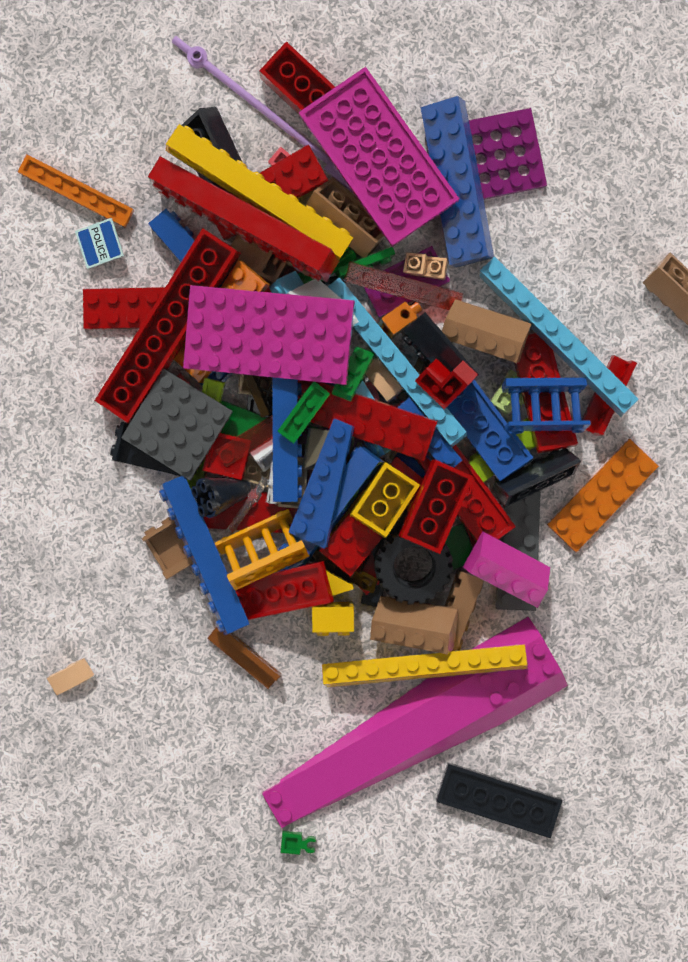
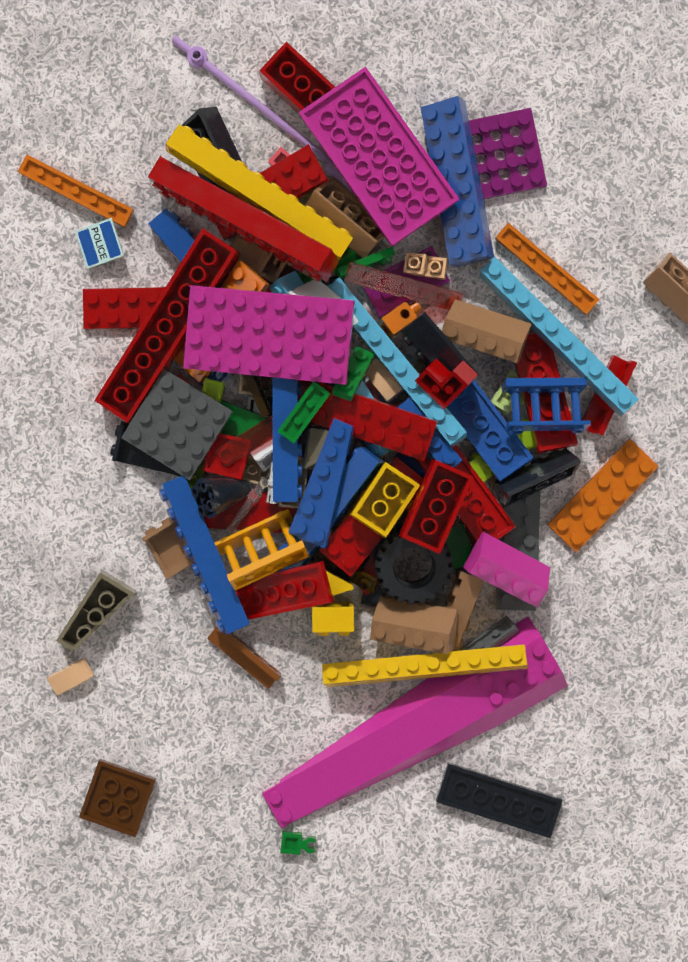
(98, 604): none -> dark tan wedge
(117, 797): none -> reddish brown plate
(494, 636): none -> dark grey tile
(547, 269): none -> orange plate

